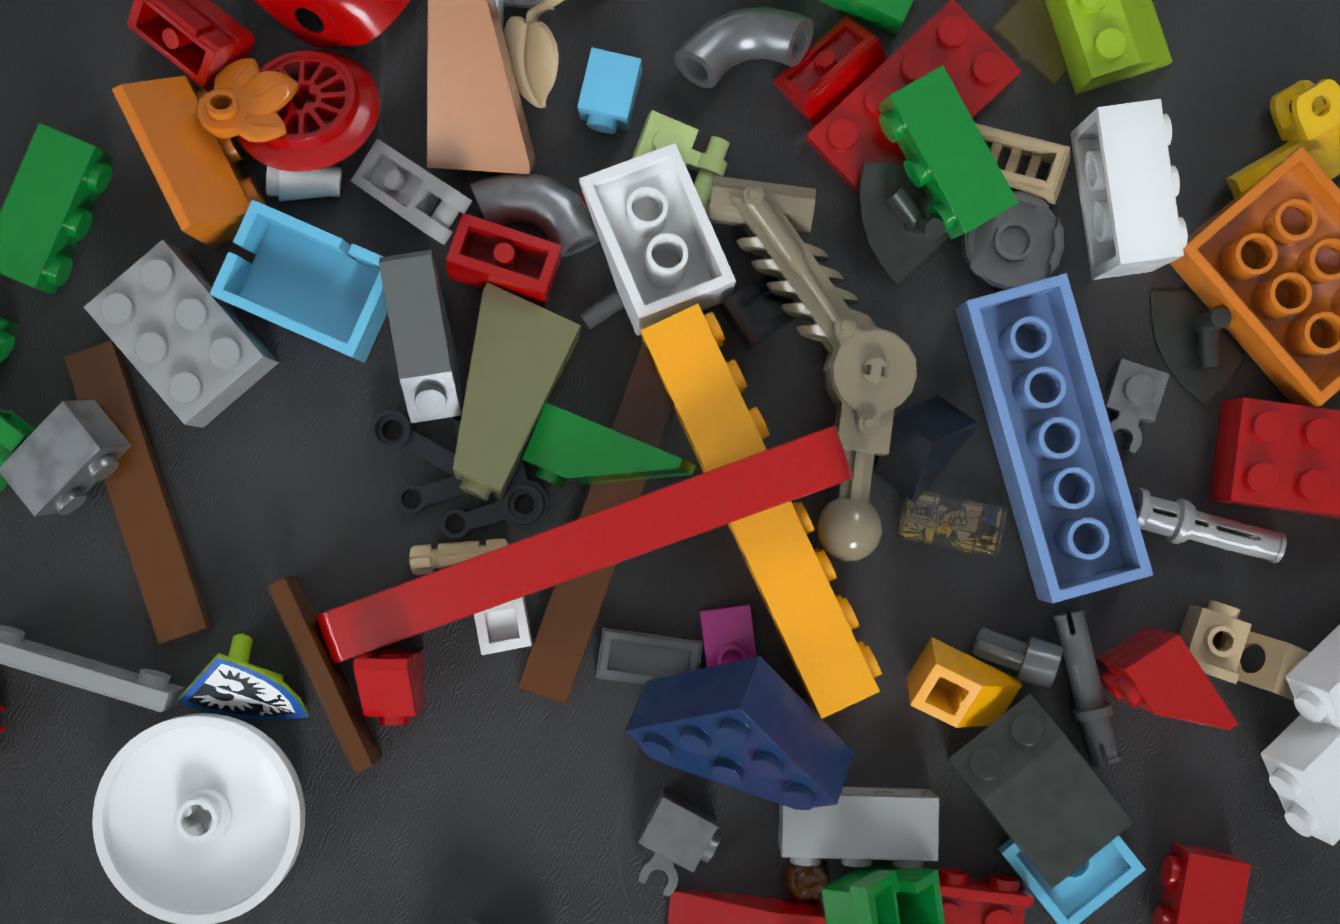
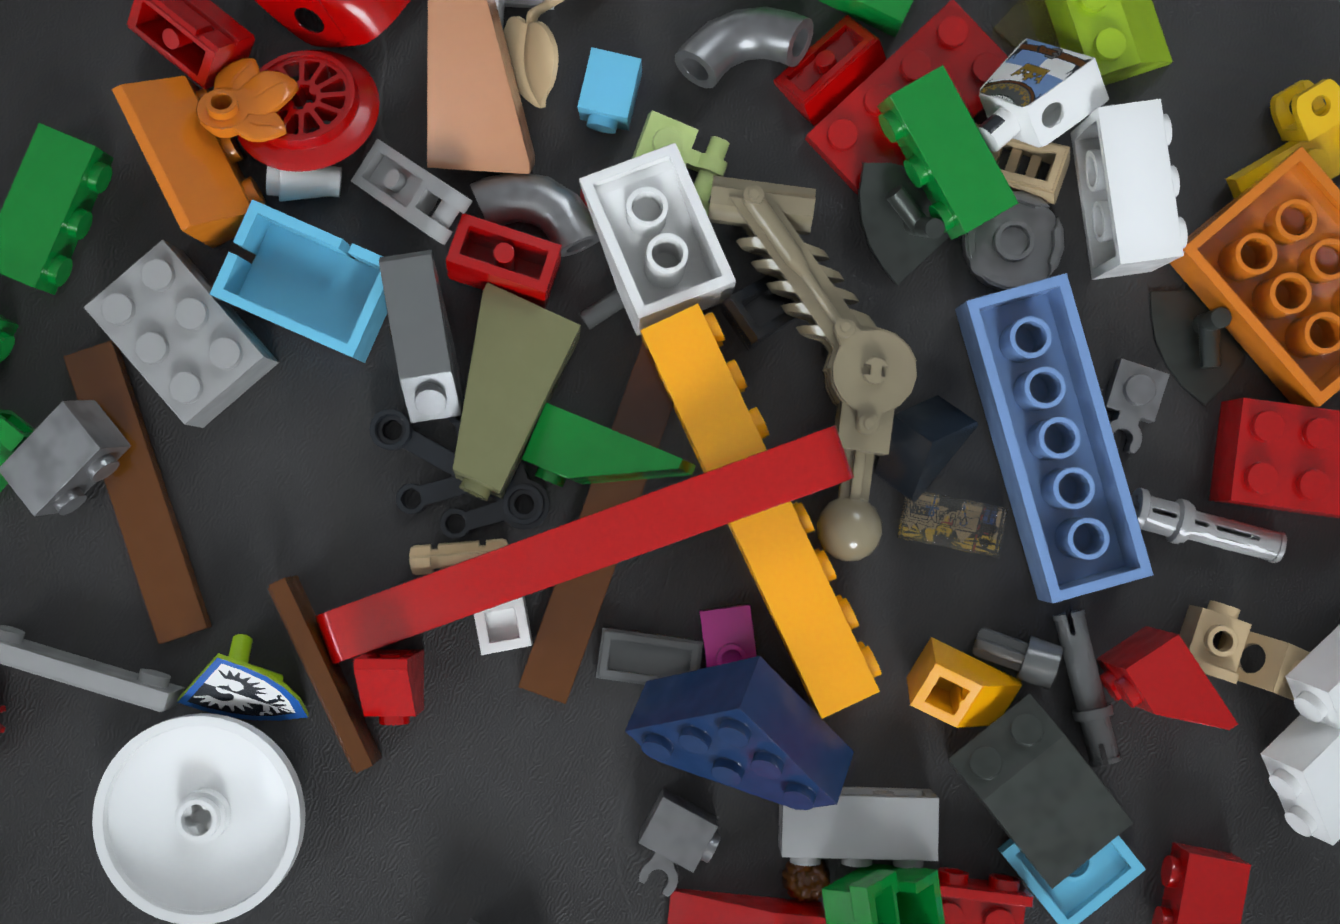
(1039, 95): none -> white torso

